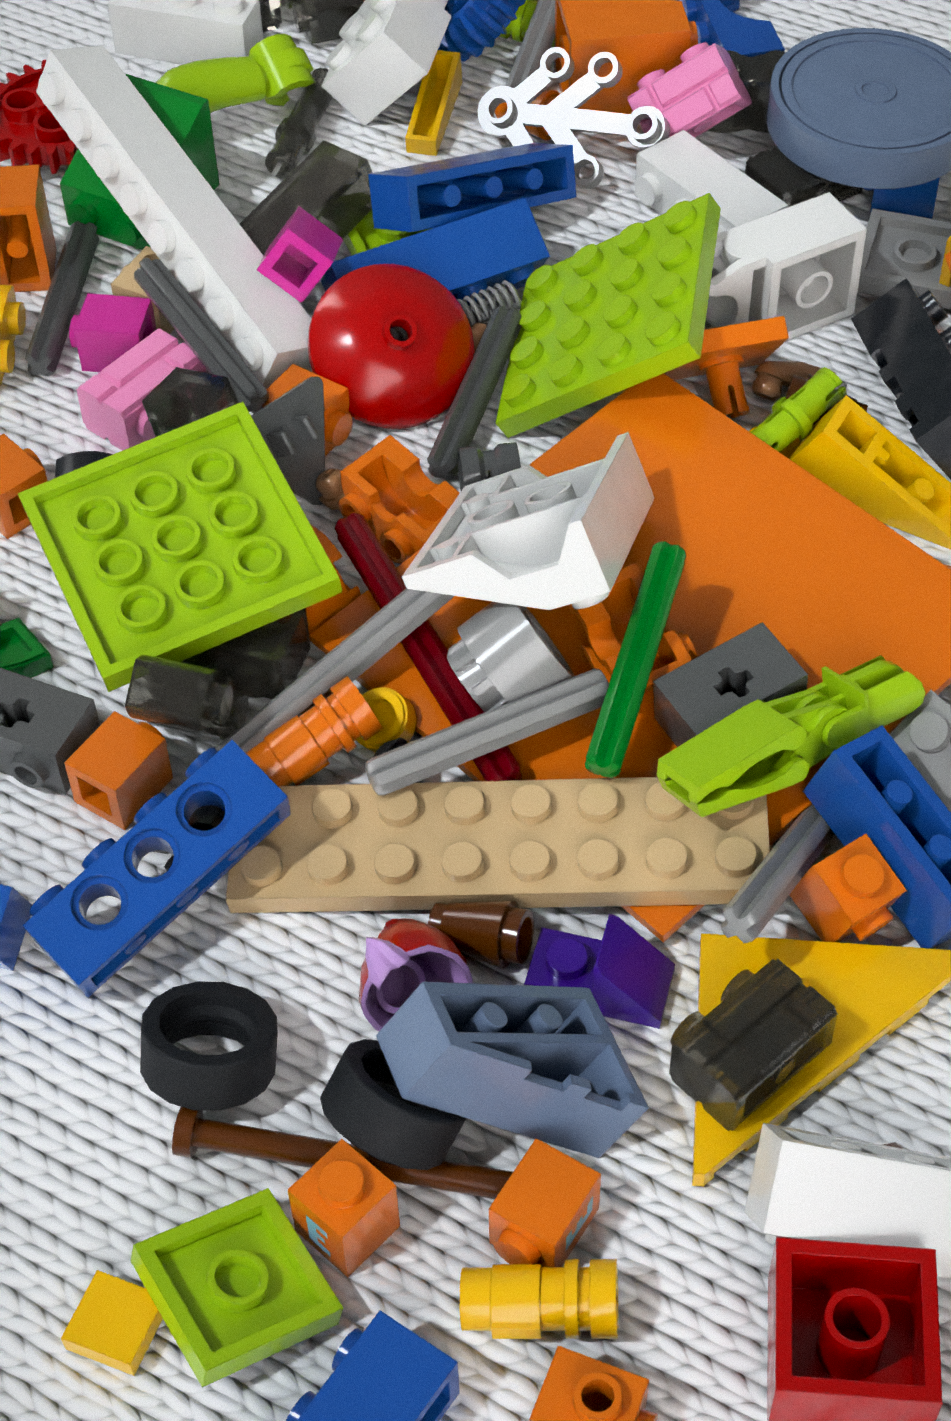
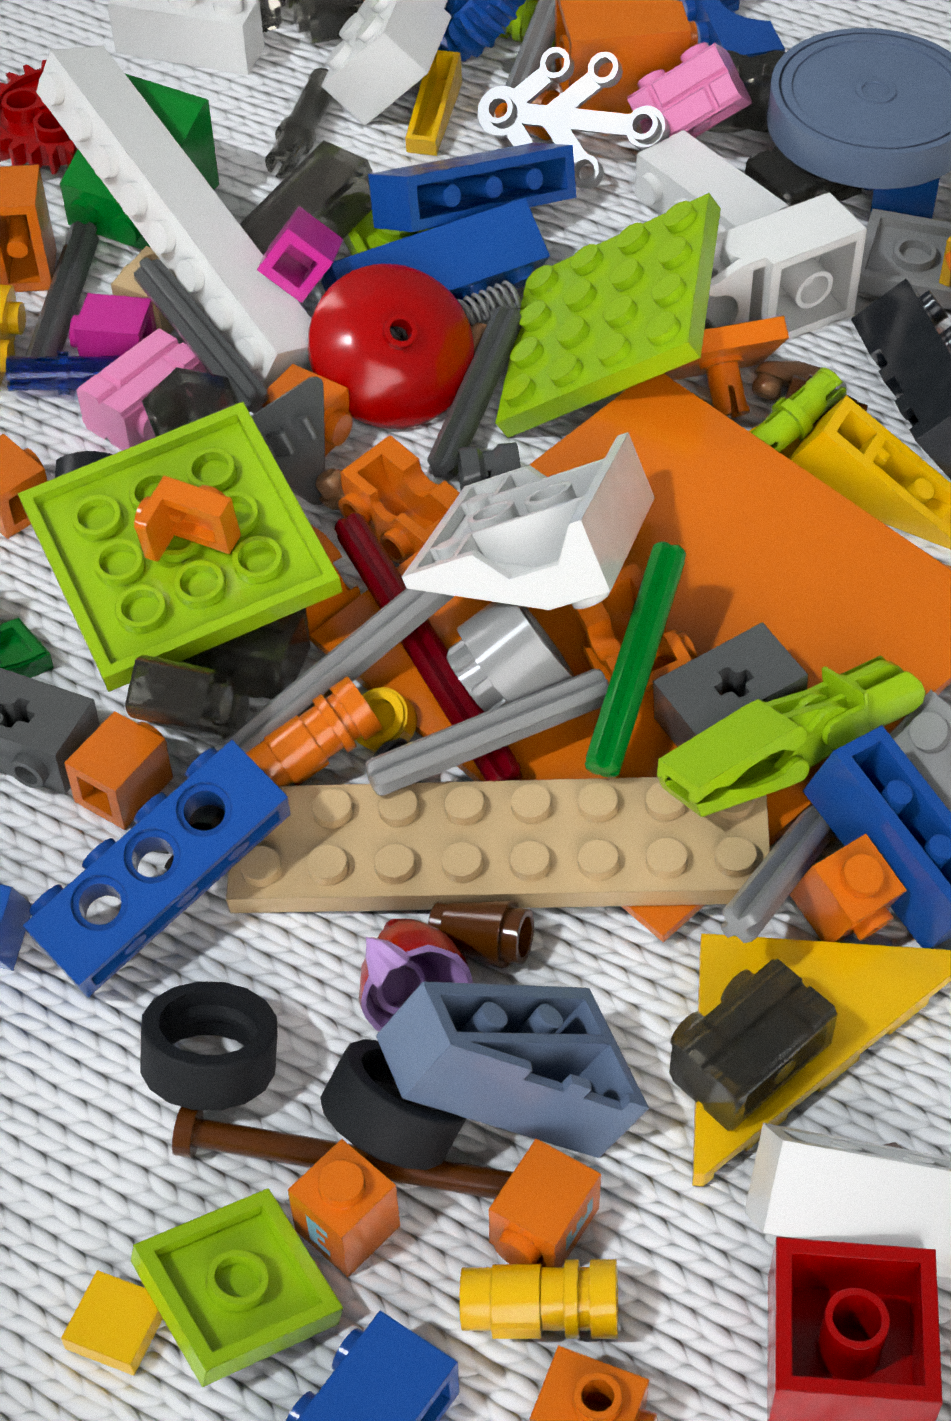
(53, 373): none -> clear blue pin
(187, 512): none -> orange bracket
(267, 74): lime piece -> none
(621, 970): dark purple slope -> none

